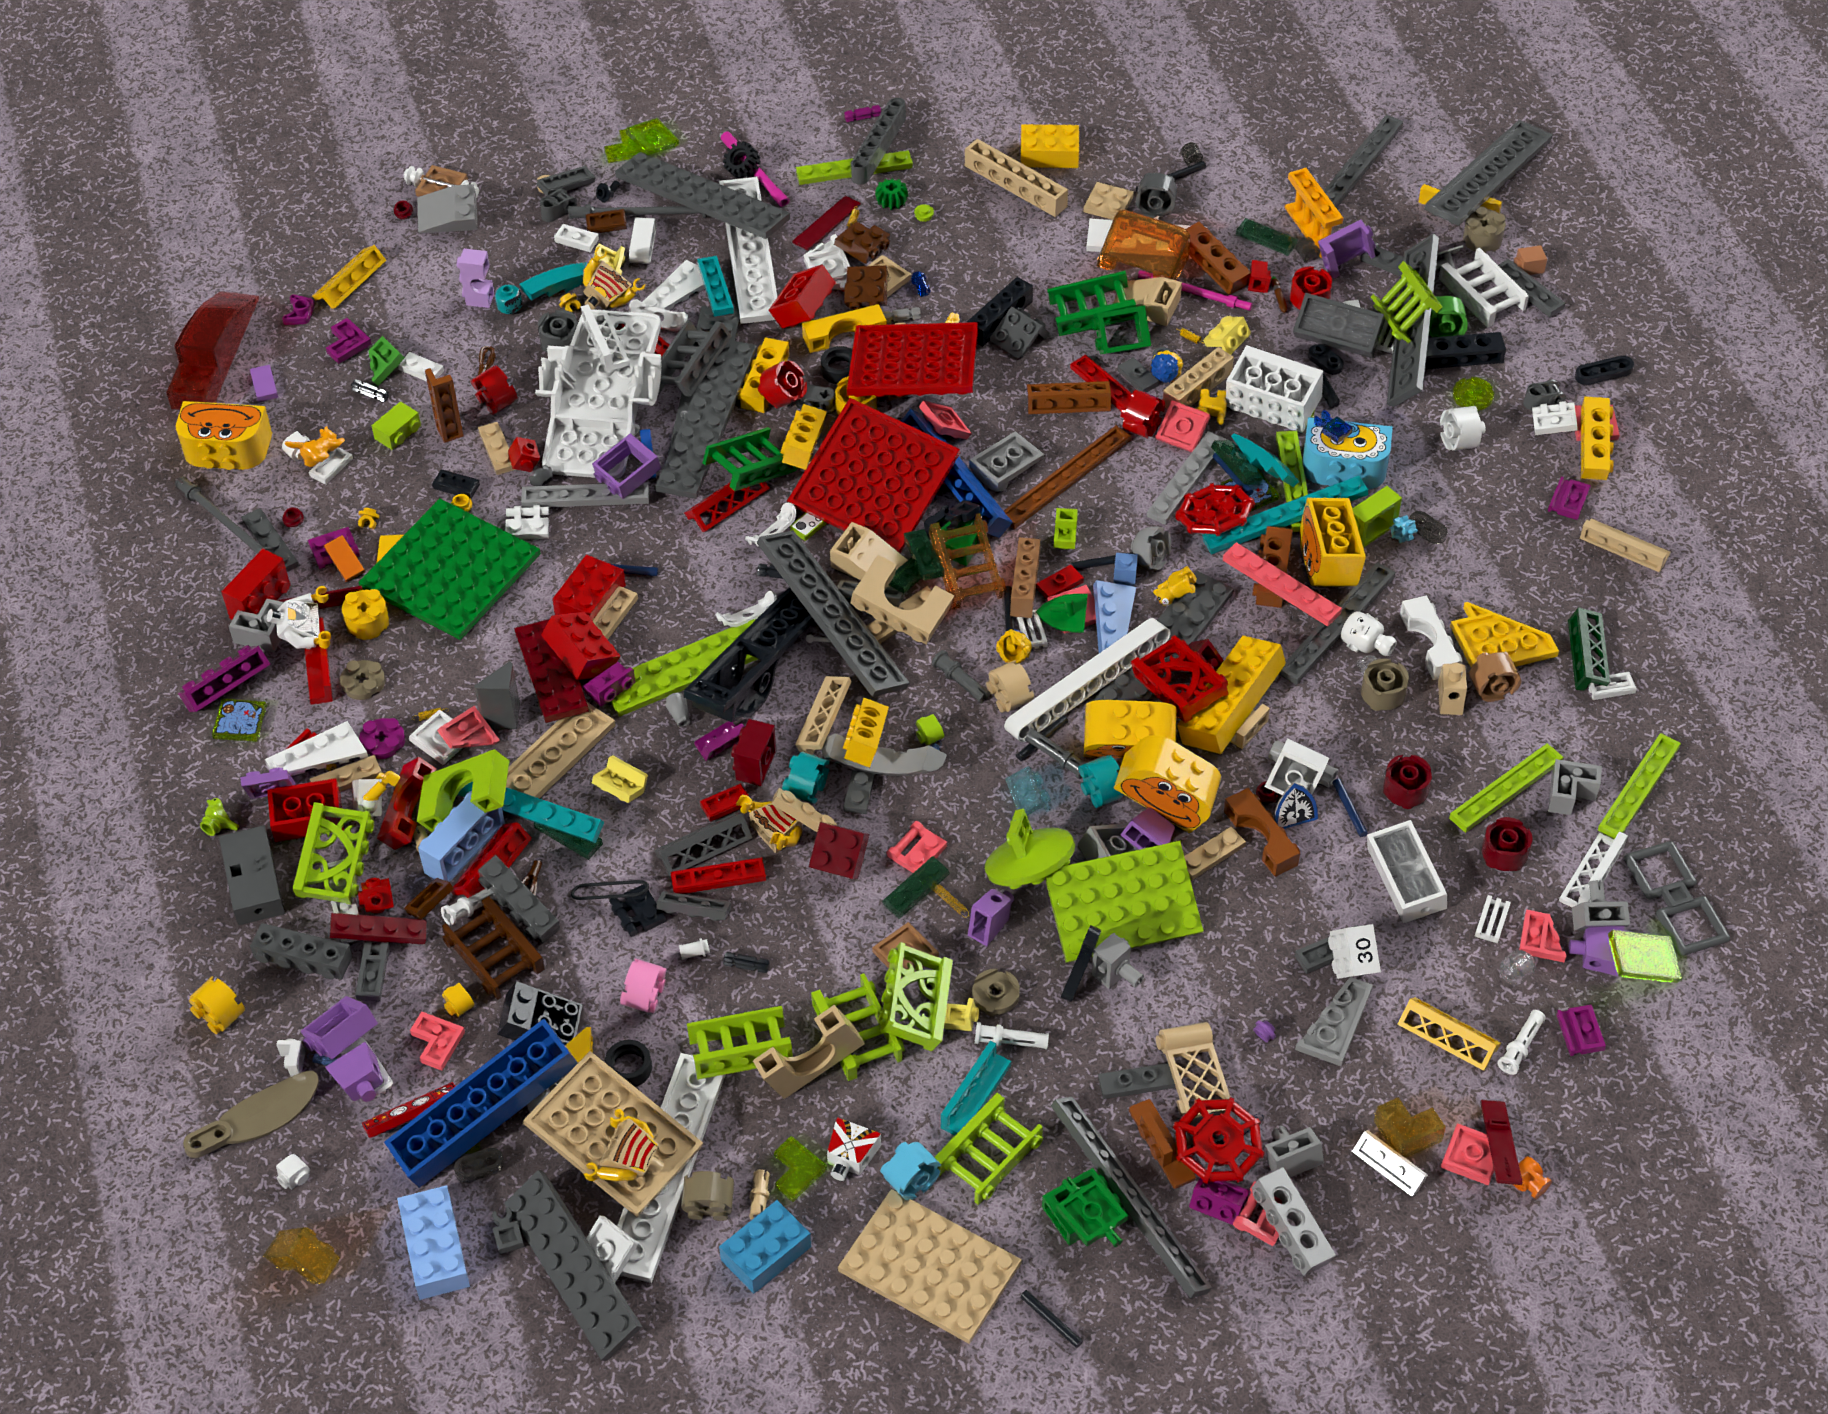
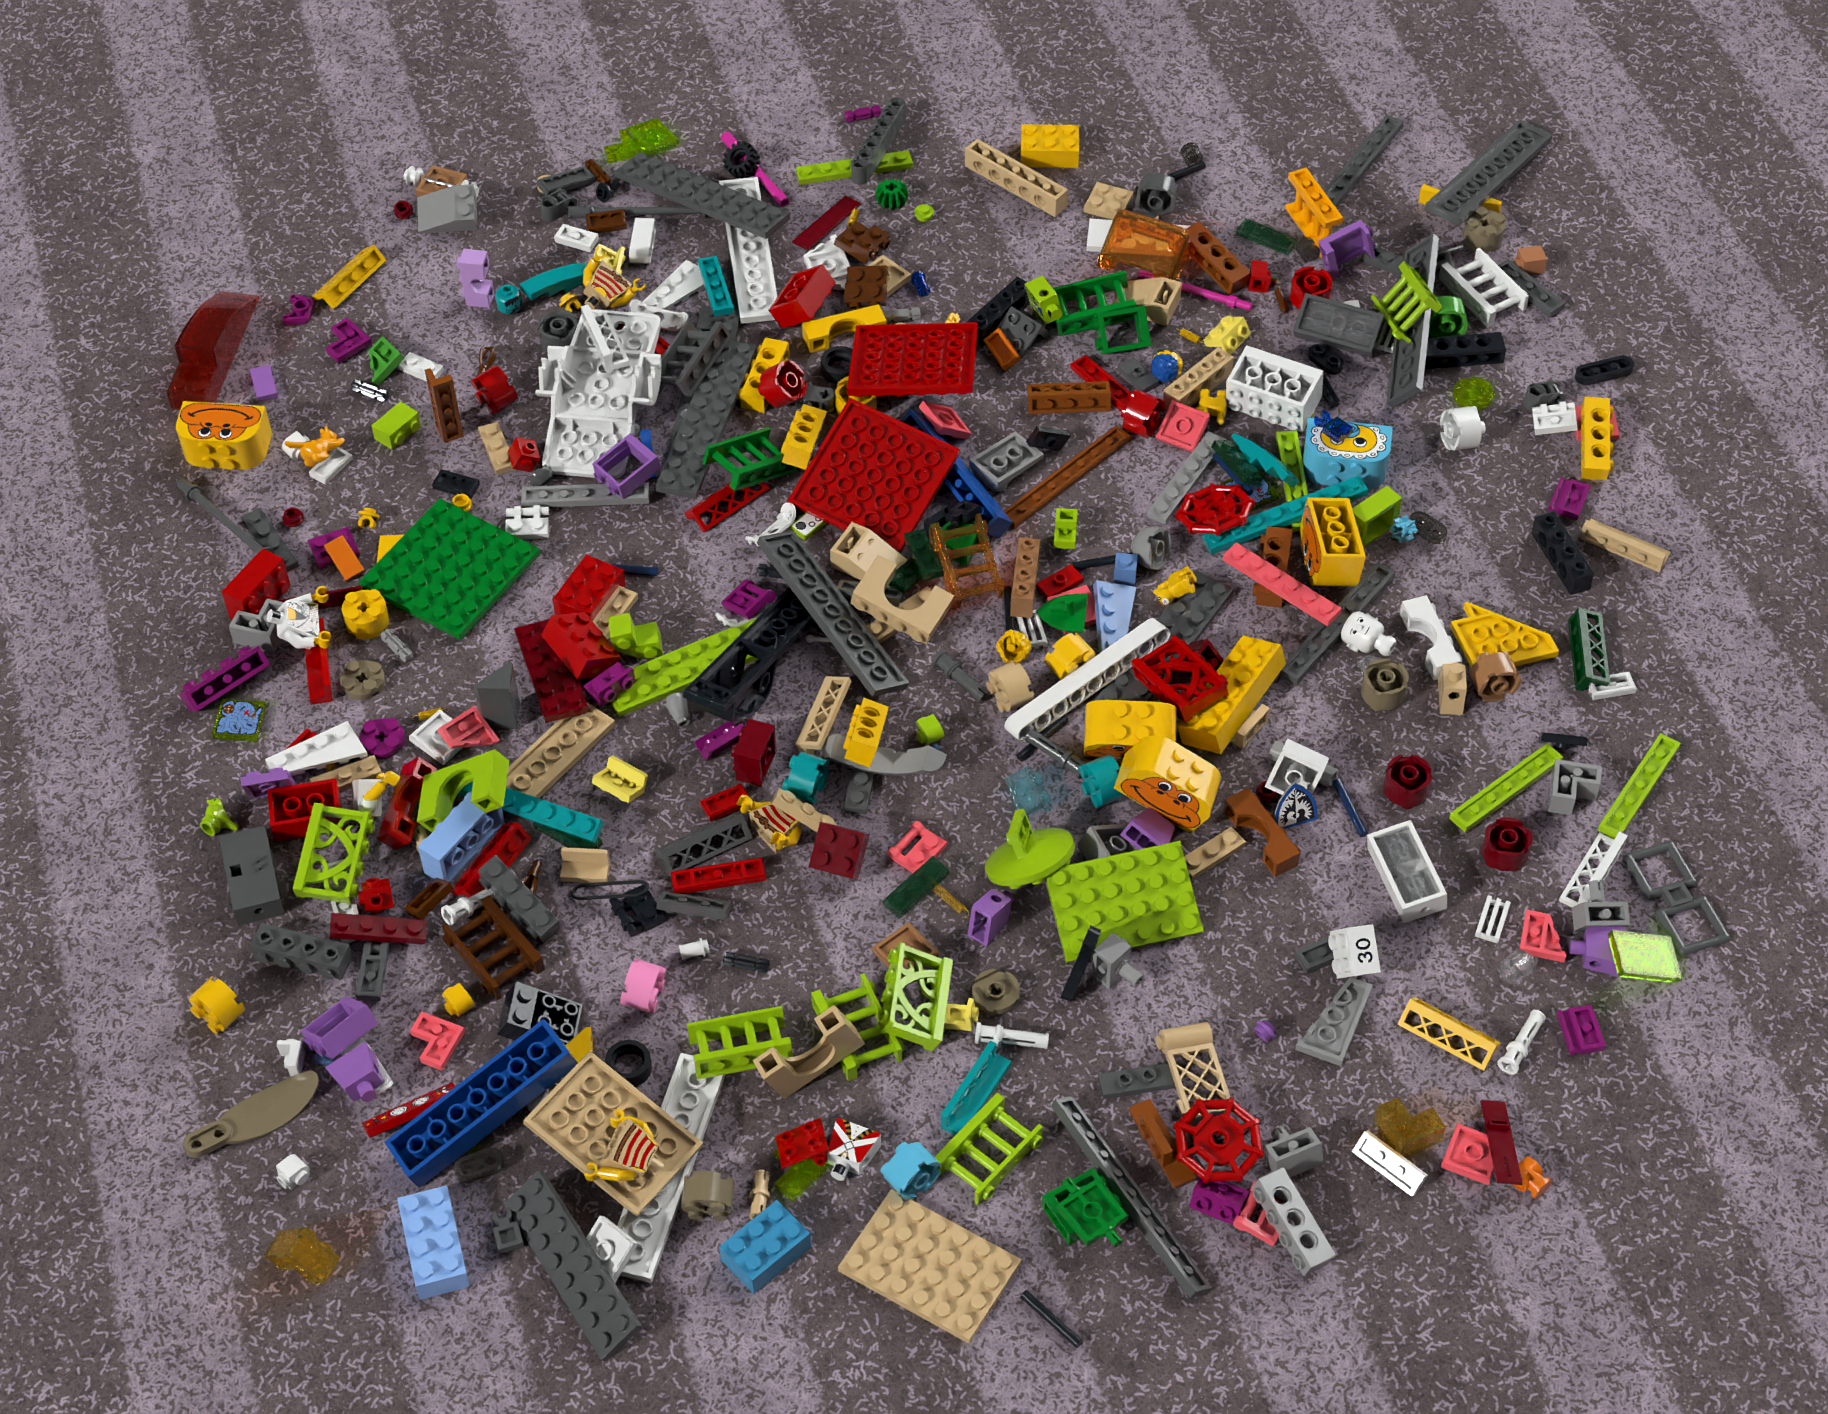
(396, 645): none -> light grey axle
(584, 865): none -> tan panel
(597, 171): none -> reddish brown axle
(637, 641): none -> lime brick
(747, 605): none -> magenta plate
(803, 1143): none -> red hinge
(1002, 349): none -> orange tile
(1044, 307): none -> lime torso
(1048, 438): none -> black plate
(1068, 655): none -> yellow brick
(1562, 553): none -> black brick
(1563, 741): none -> black plate

